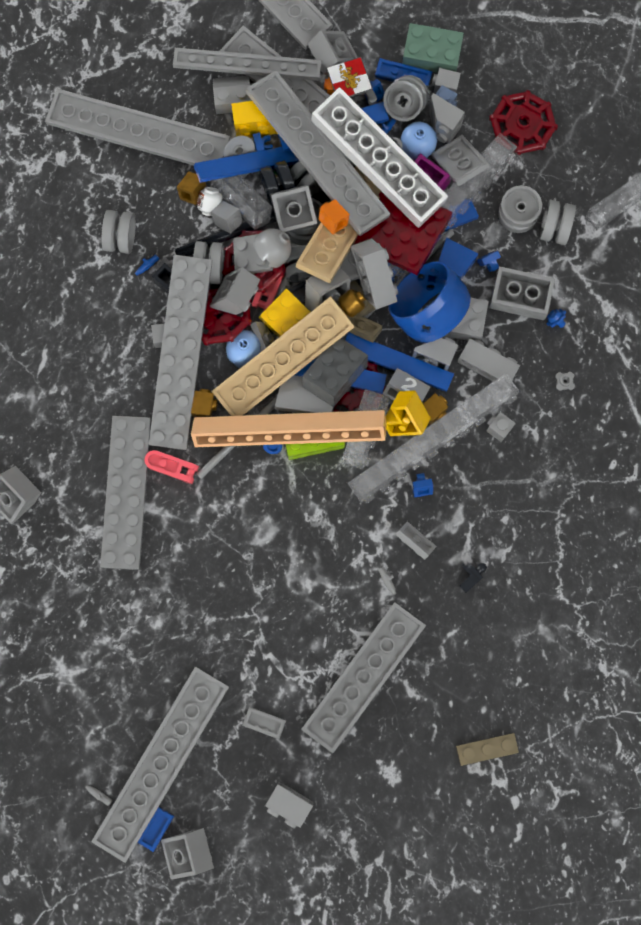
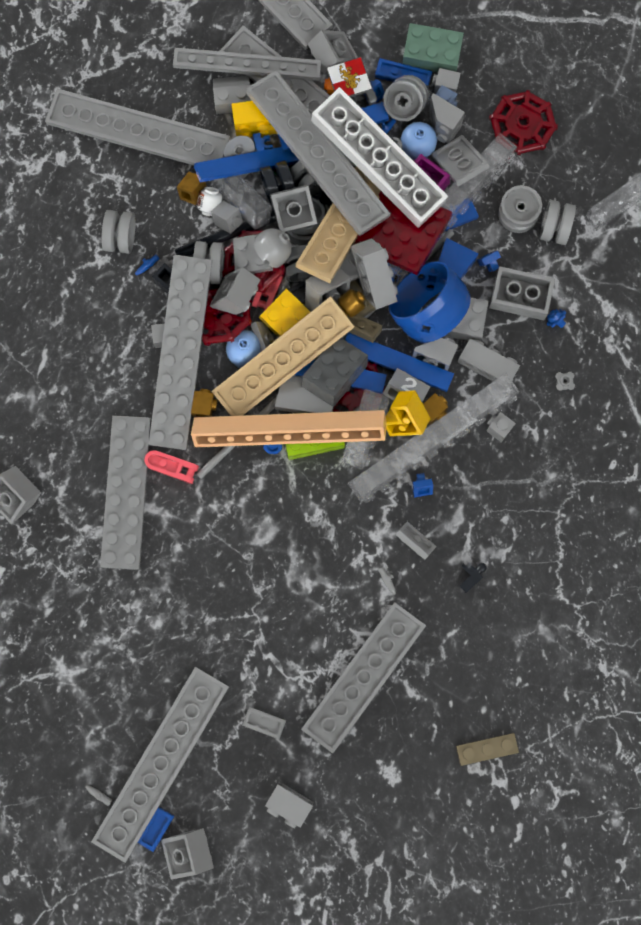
(333, 216): orange brick -> none

